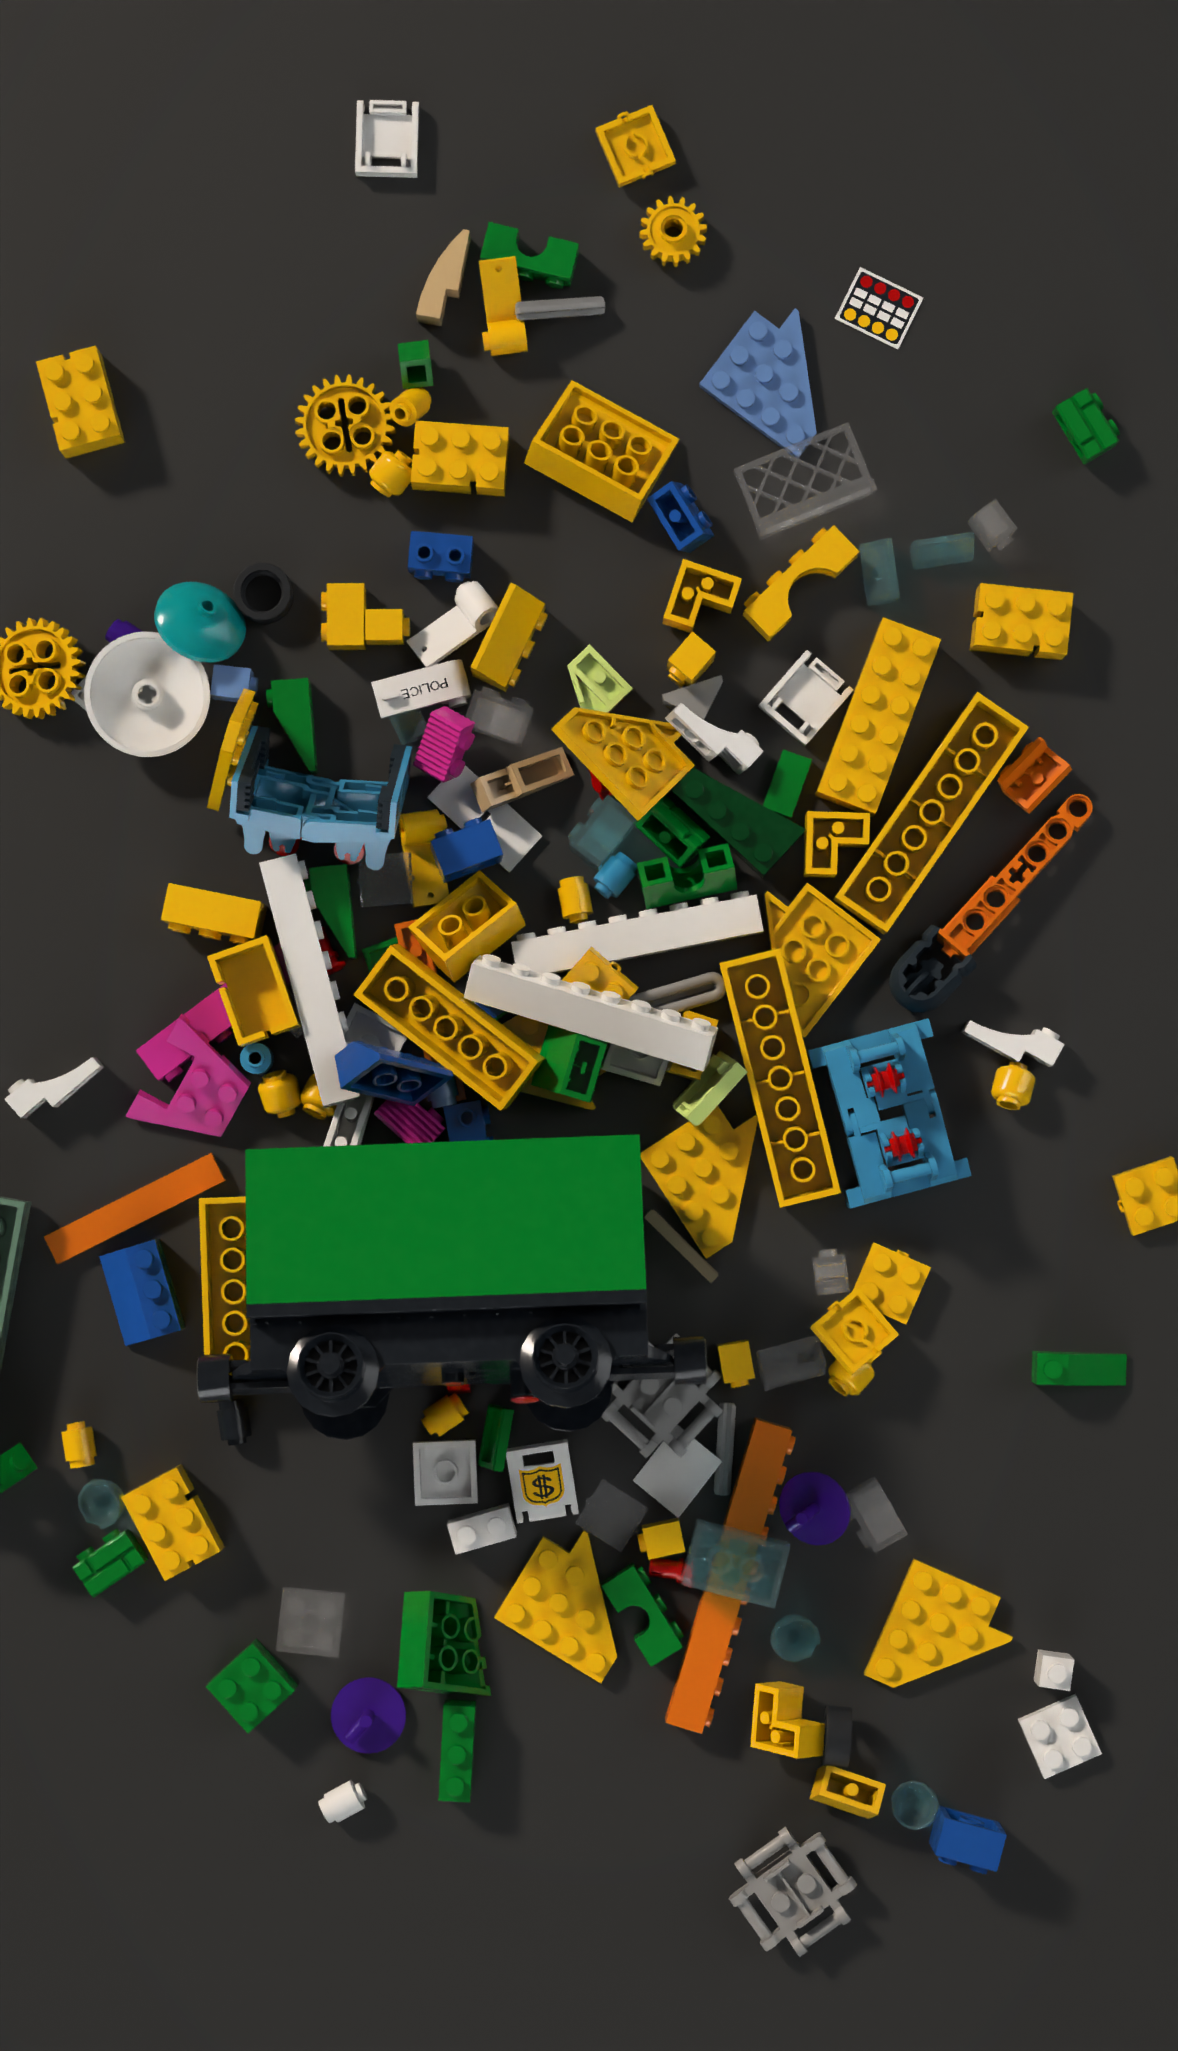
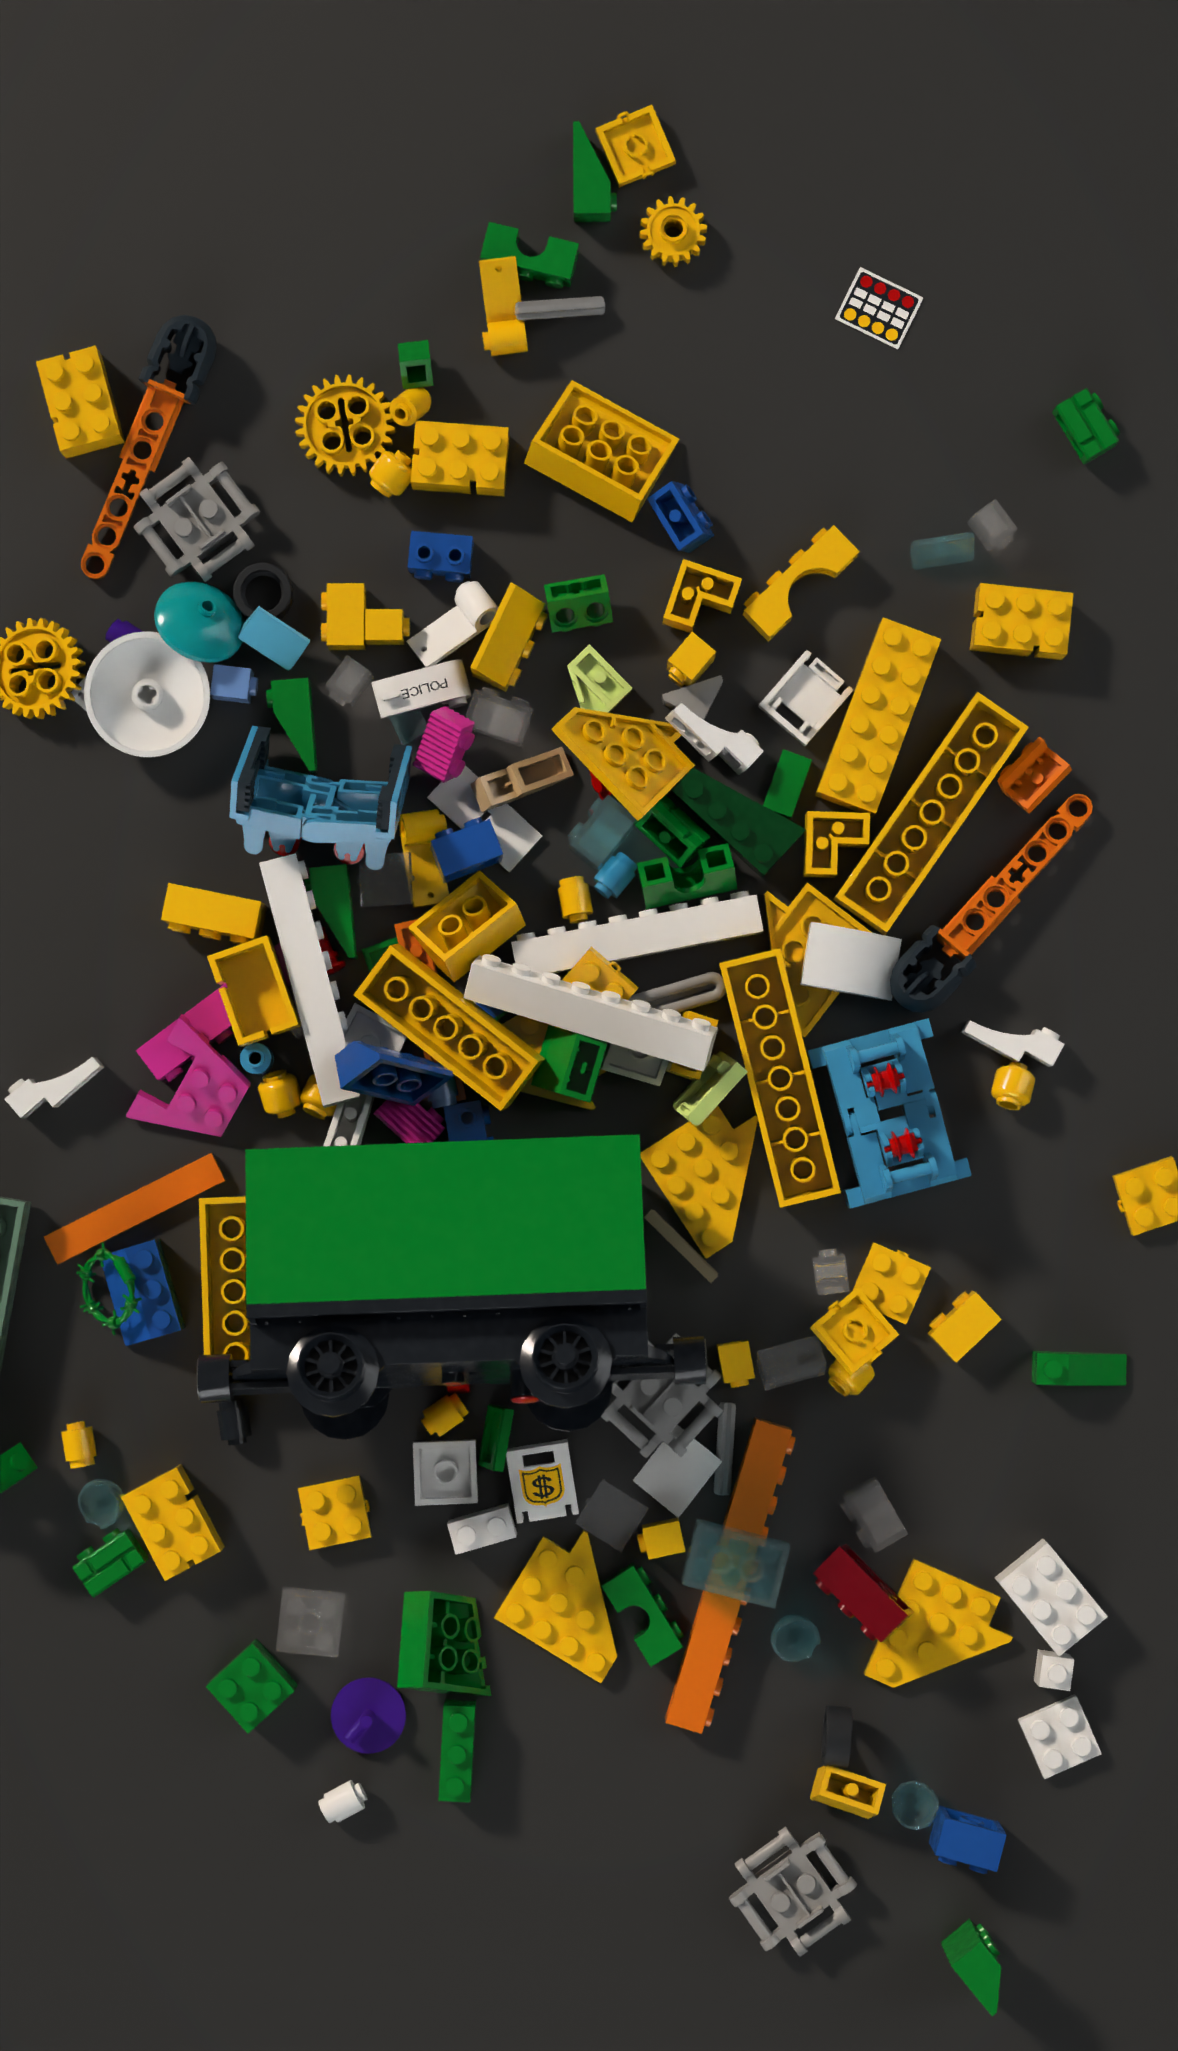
(128, 1278): none -> green piece
(158, 399): none -> orange piece
(197, 519): none -> light grey brick
(232, 746): yellow wing -> none
(273, 638): none -> medium azure slope
(334, 1512): none -> yellow plate
(349, 682): none -> clear brick
(387, 135): white container -> none
(444, 280): tan slope -> none
(577, 600): none -> green brick
(590, 182): none -> green slope
(667, 1568): red pin -> none
(766, 380): medium blue wing -> none
(779, 1722): yellow brick -> none
(814, 1508): dark purple shield -> none
(815, 506): clear fence -> none
(849, 961): none -> white slope
(862, 1594): none -> dark red brick
(879, 572): clear light blue slope -> none
(963, 1325): none -> yellow brick
(976, 1962): none -> green slope
(1051, 1597): none -> white brick

